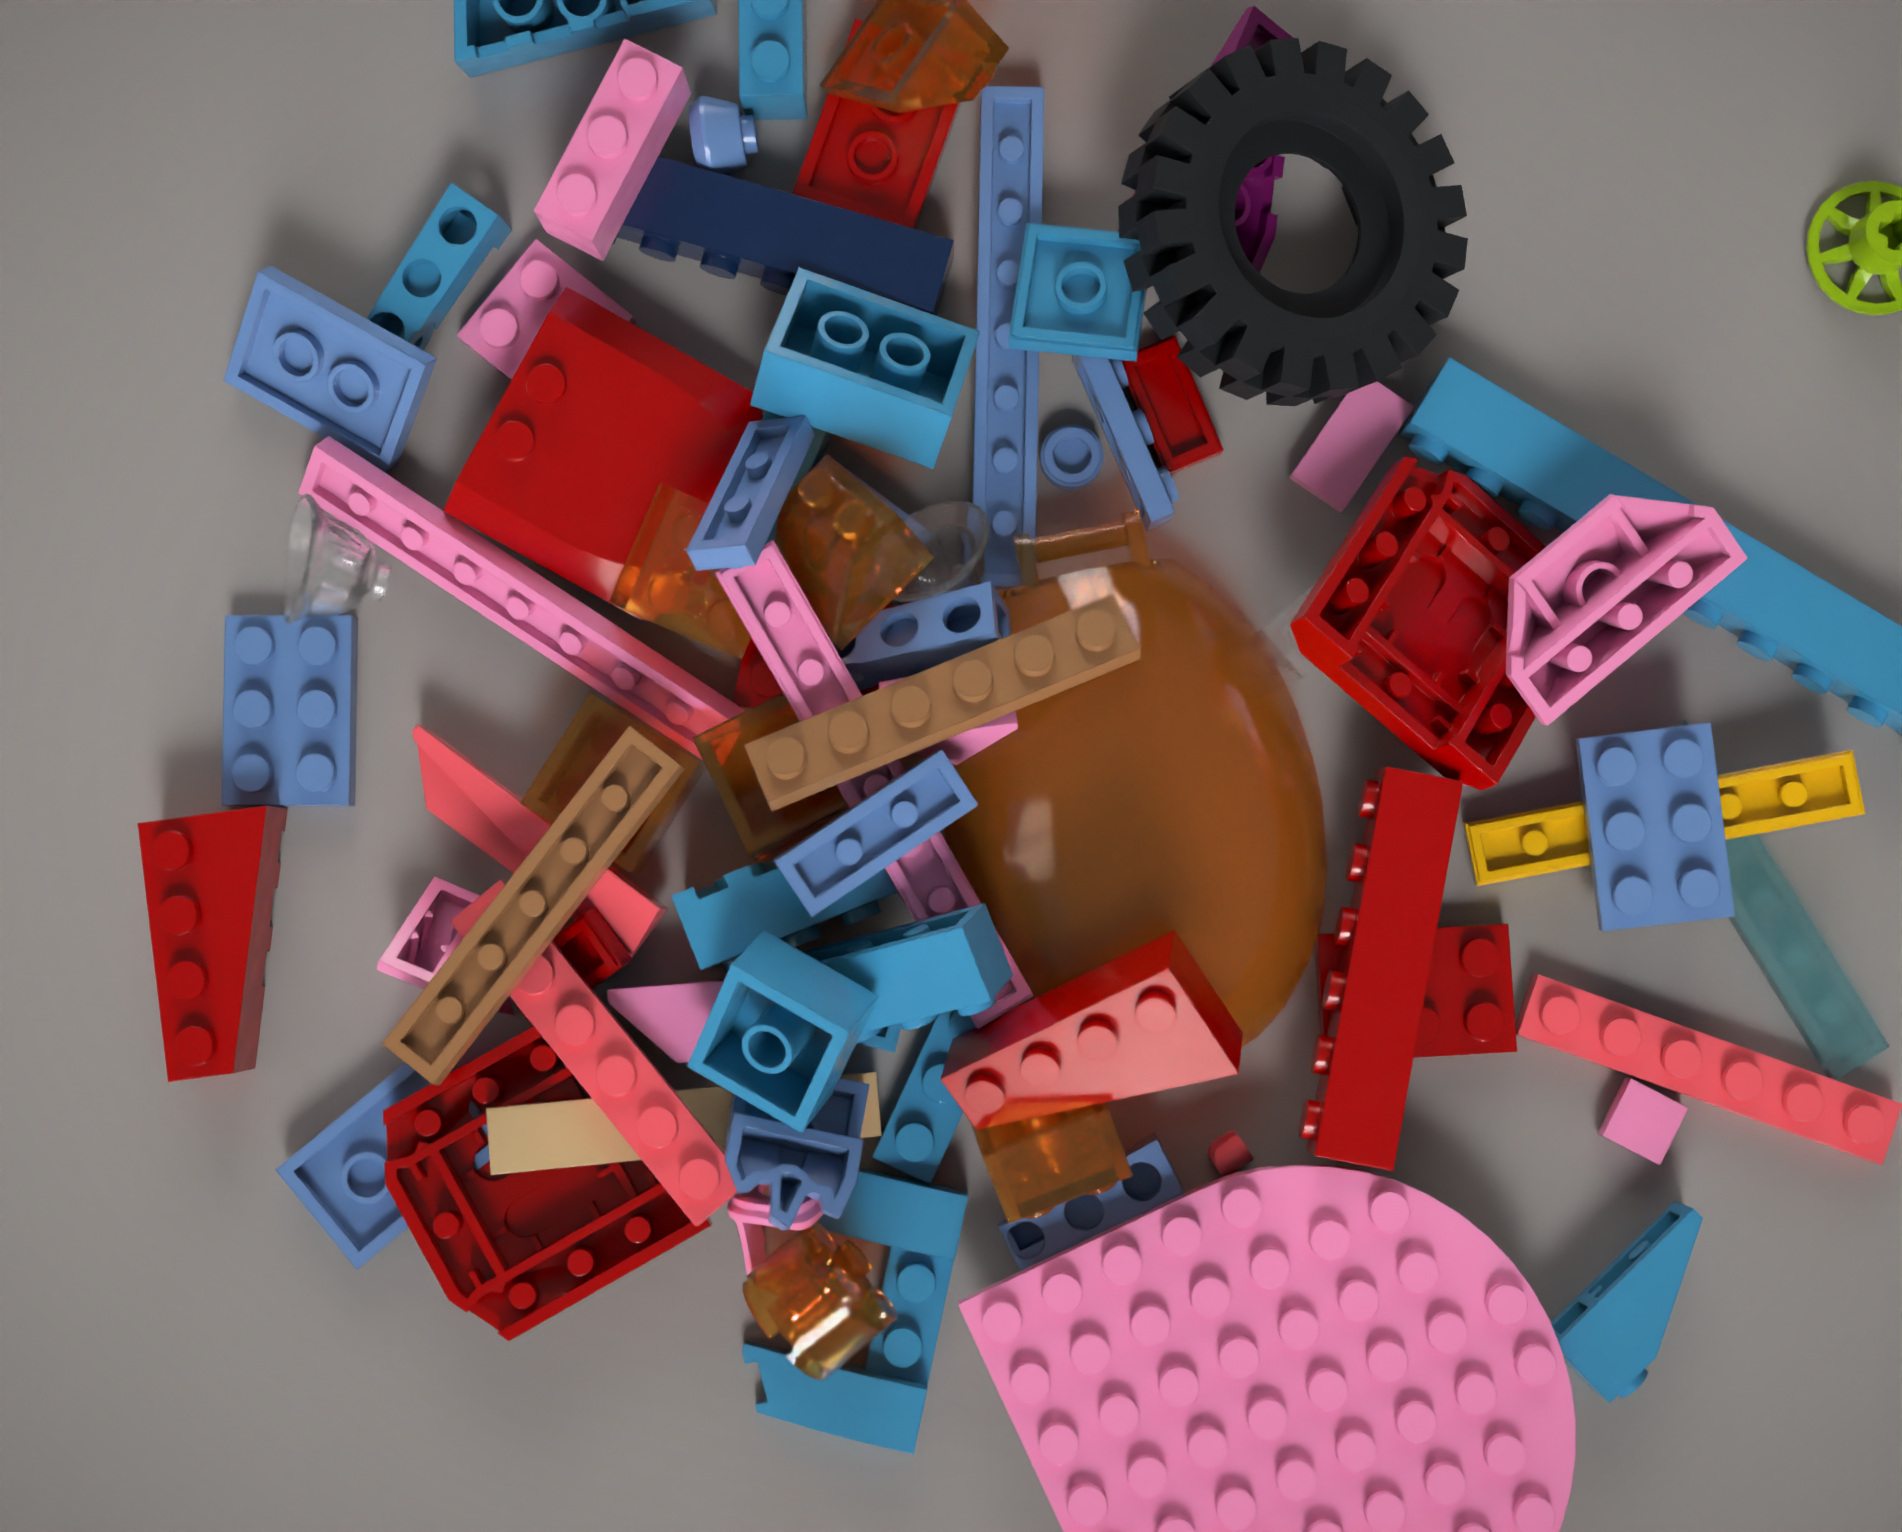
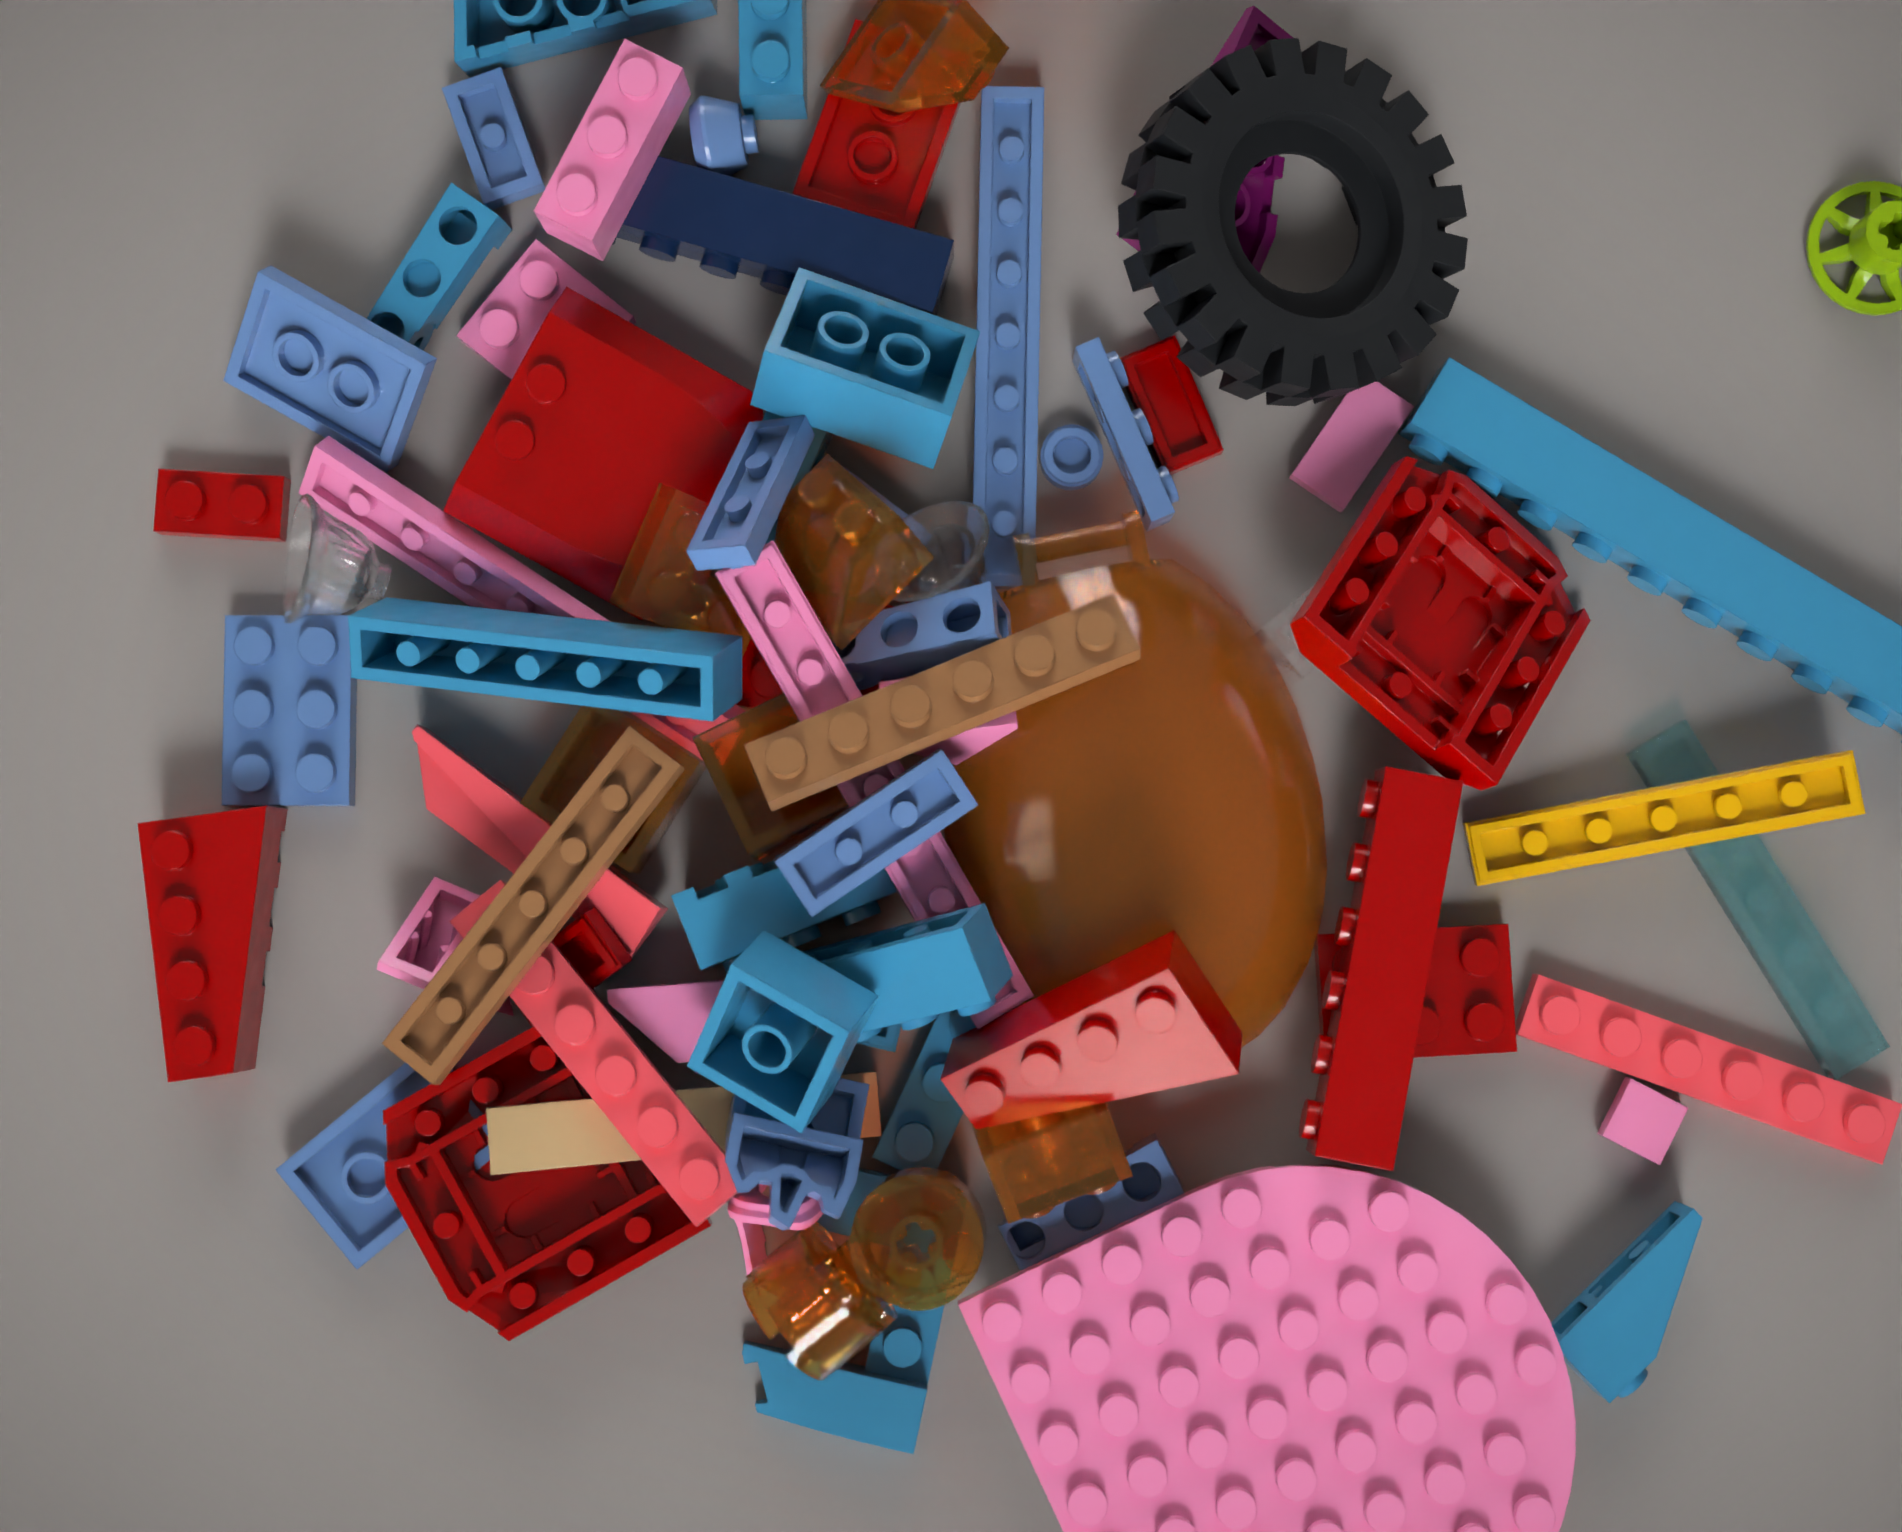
(222, 505): none -> red plate
(494, 139): none -> medium blue plate
(547, 658): none -> dark azure brick
(900, 1270): none -> clear orange brick
(1076, 294): dark azure plate -> none
(1229, 1153): coral hand -> none
(1608, 593): bright pink wedge -> none
(1655, 827): medium blue plate -> none

